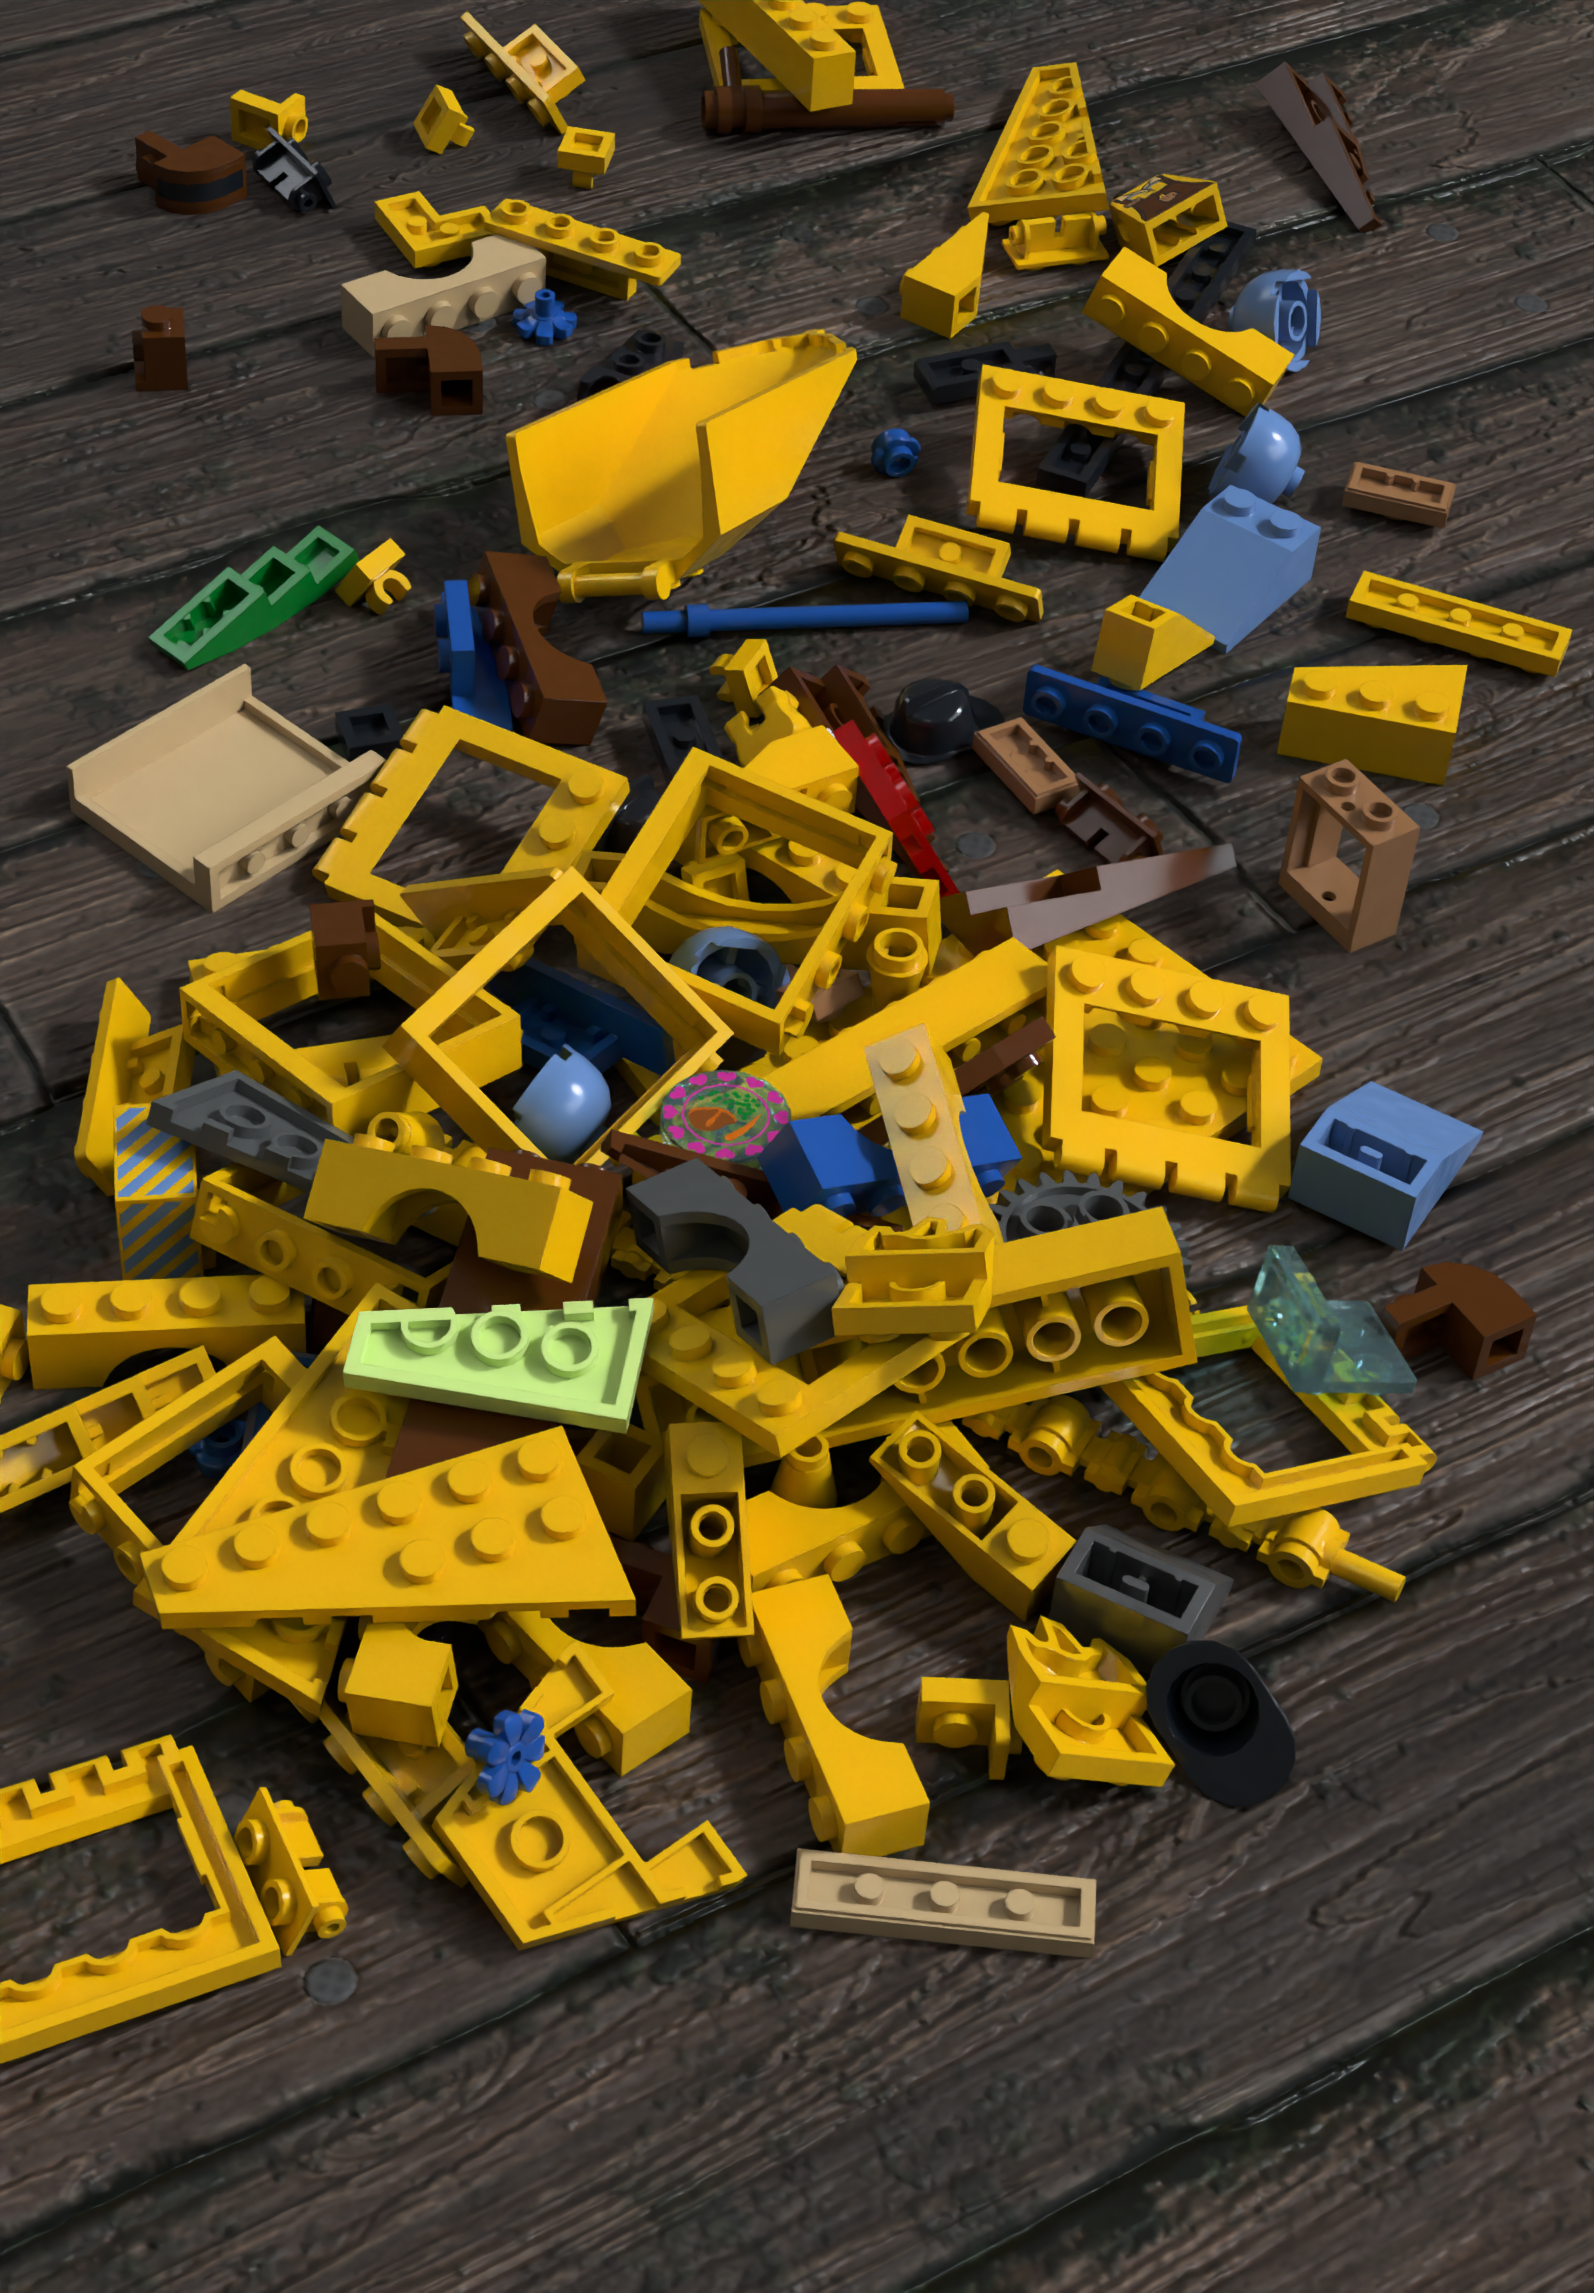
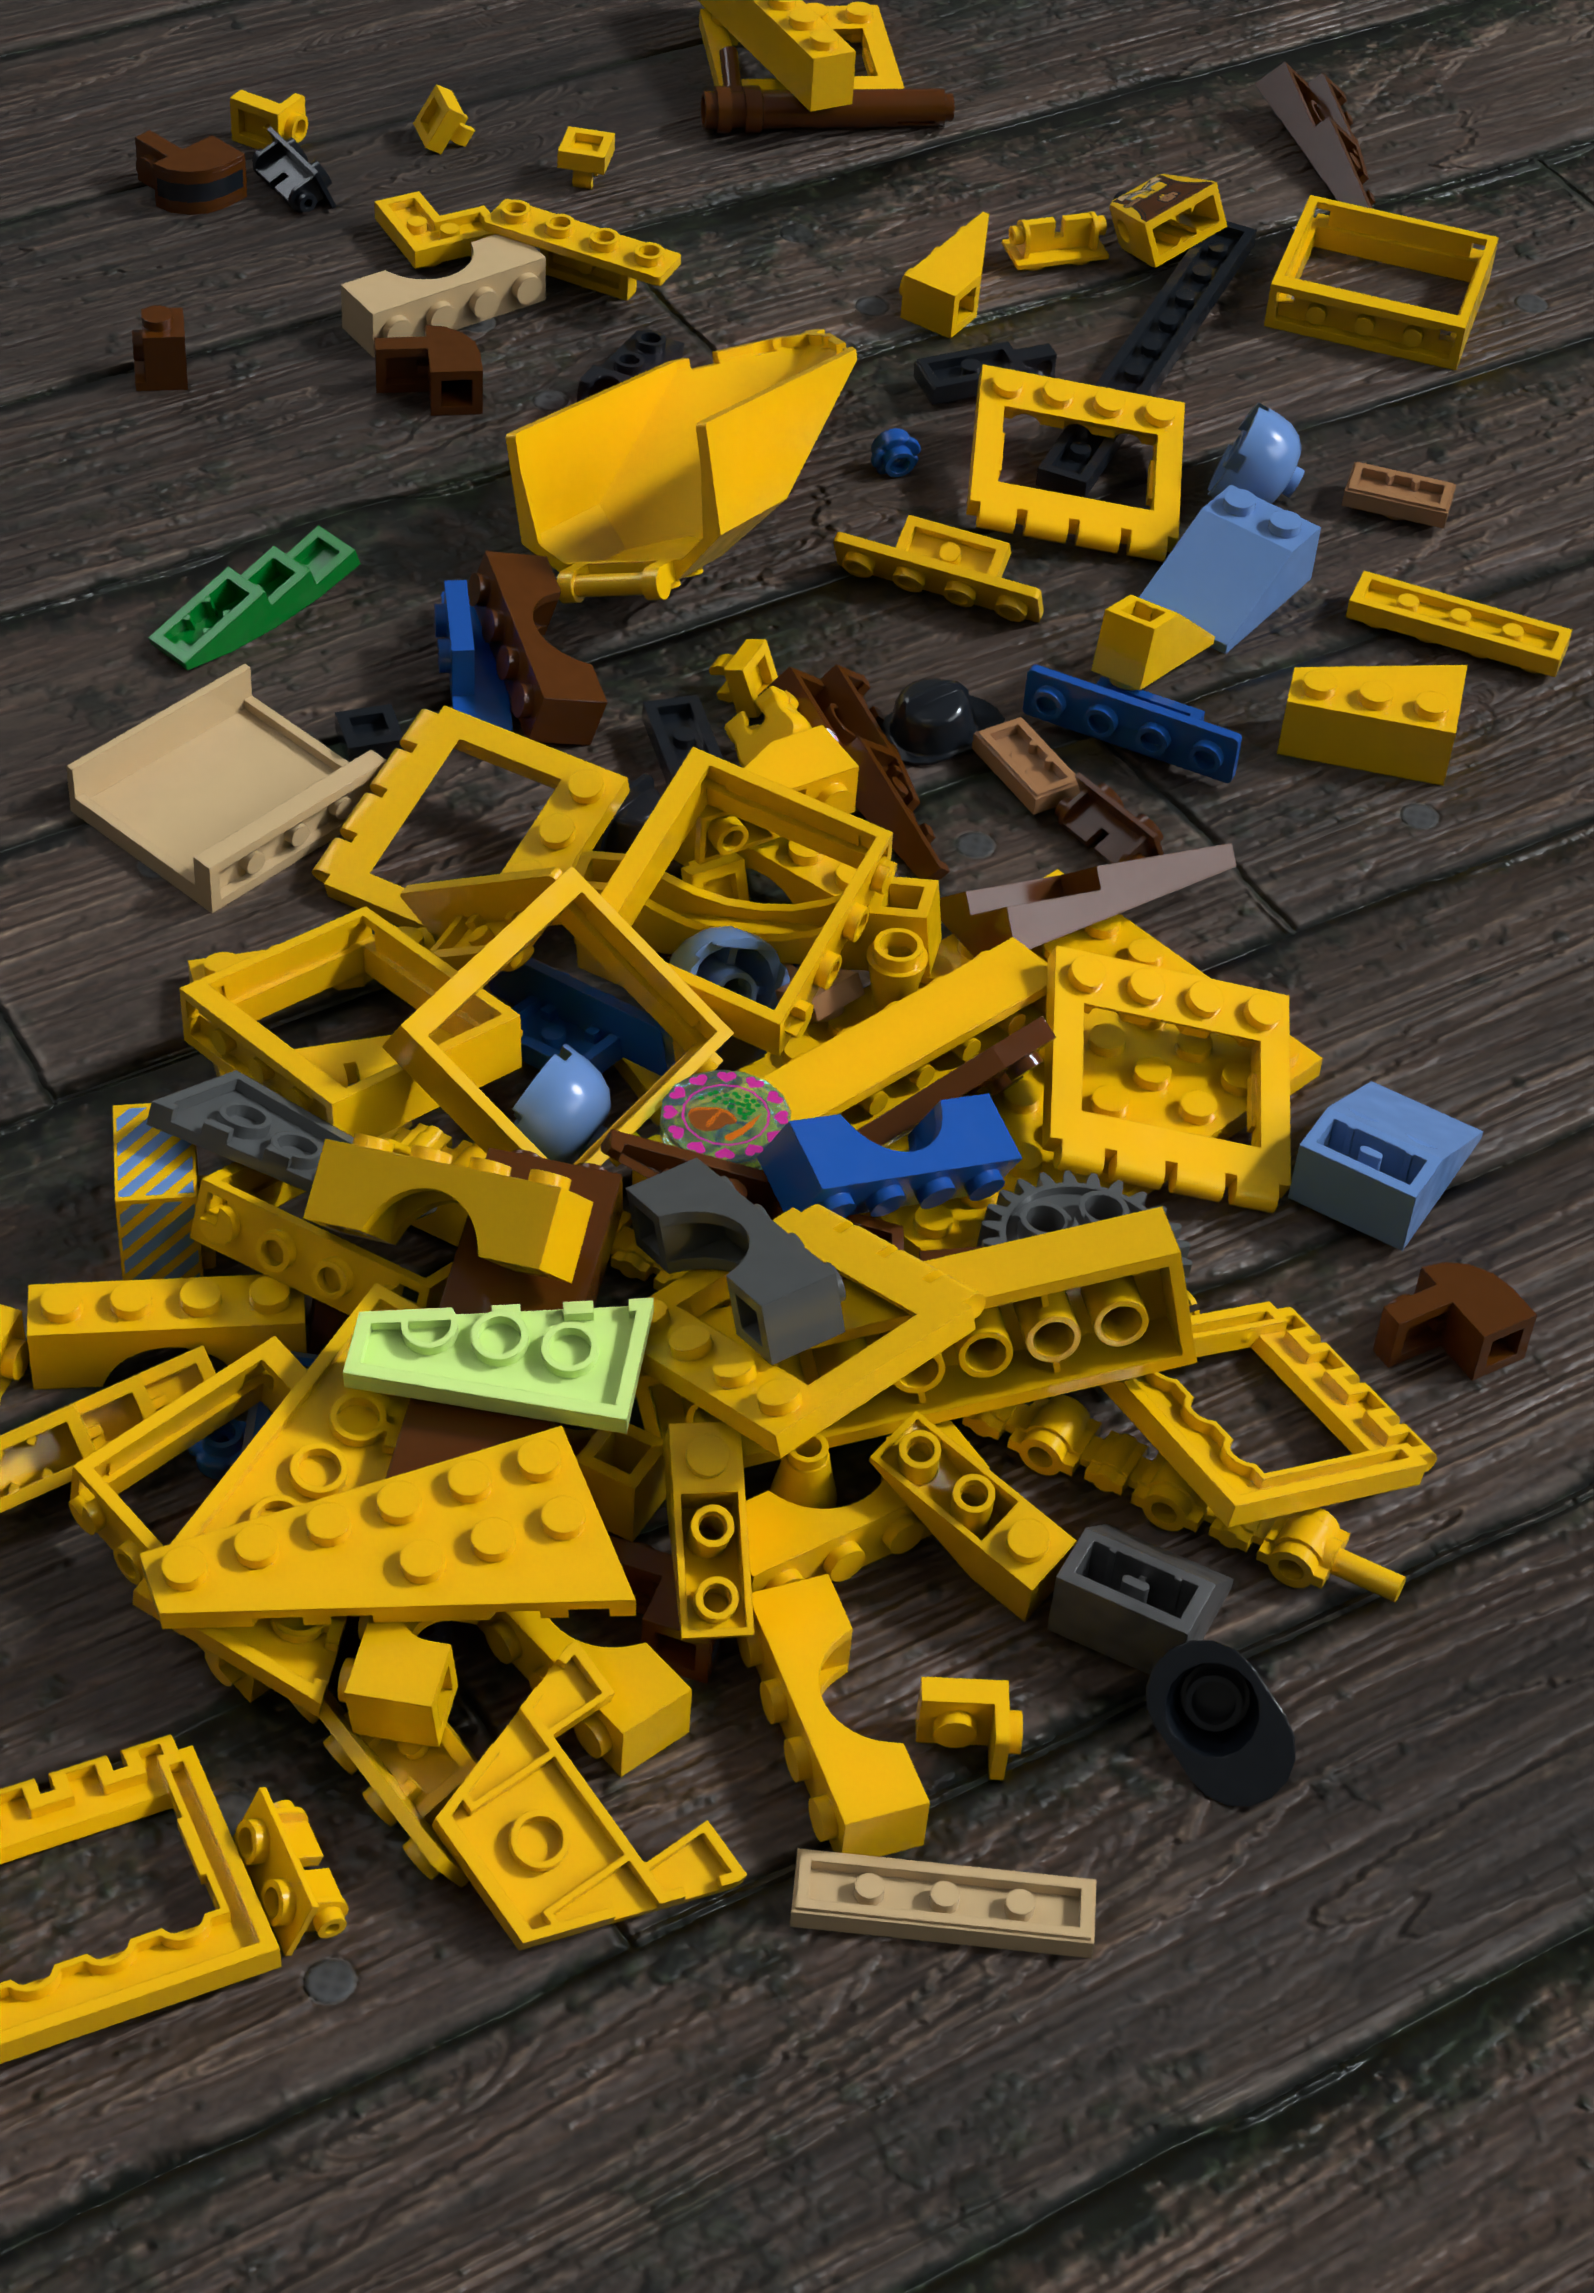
(123, 1071): yellow bracket -> none
(344, 947): reddish brown brick -> none
(372, 576): yellow tile -> none
(407, 1130): yellow cone -> none
(508, 1754): blue plant -> none
(533, 69): yellow bracket -> none
(544, 319): blue plant -> none
(699, 620): blue bar -> none
(895, 802): red wing -> none
(916, 1282): yellow plate -> none
(923, 1126): yellow arch -> none
(1044, 155): yellow wing -> none
(1082, 1708): yellow plate -> none
(1228, 365): yellow arch -> none
(1282, 310): medium blue cylinder -> none
(1323, 1341): clear light blue bracket -> none
(1362, 907): medium nougat window -> none
(1371, 320): none -> yellow window

